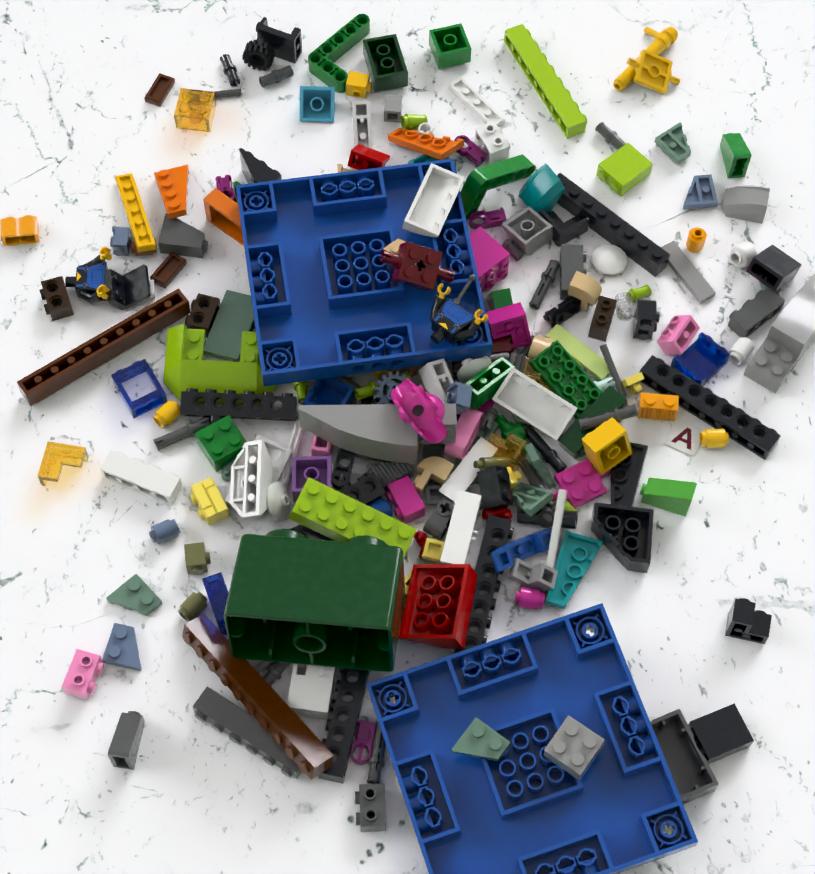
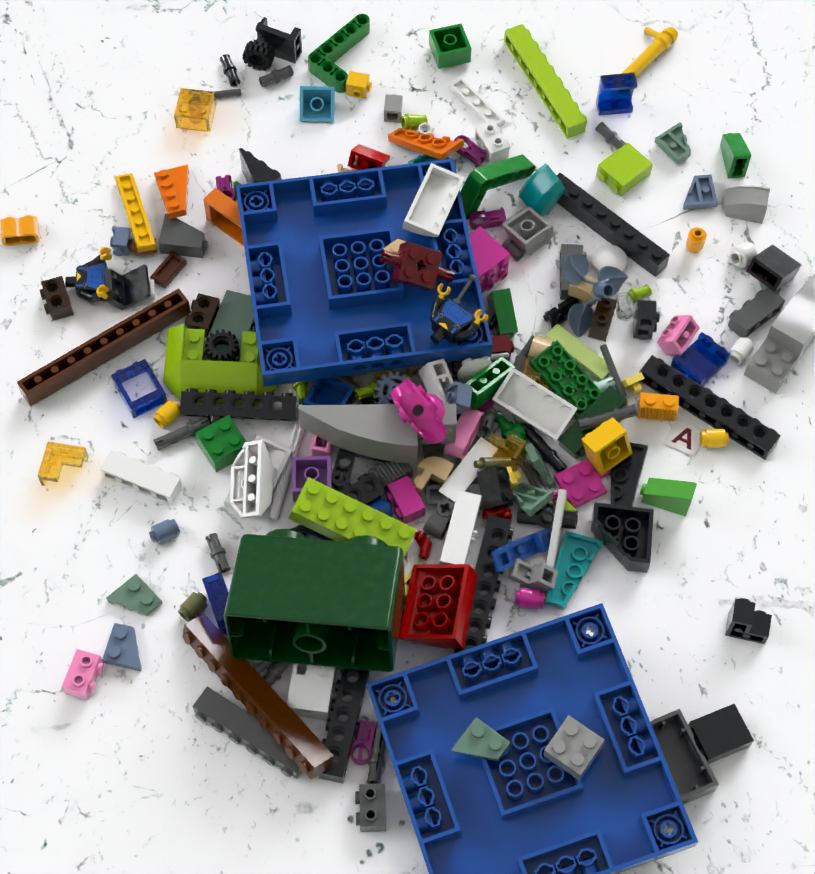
(126, 740): dark grey slope -> none
(159, 89): reddish brown tile -> none
(196, 558): olive brick -> none
(209, 500): light yellow brick -> none
(217, 553): none -> dark grey pin
(222, 338): none -> black tyre
(226, 472): sand green arm -> none
(278, 501): white dish -> none
(362, 123): white slope -> none
(385, 62): dark green brick -> none
(433, 550): light yellow tile -> none
(510, 321): dark pink panel -> none
(546, 279): dark grey pin -> none
(565, 231): black panel -> none
(610, 281): none -> sand blue plant
(615, 93): none -> clear blue panel
(653, 71): yellow plate -> none
(688, 273): light grey tile -> none

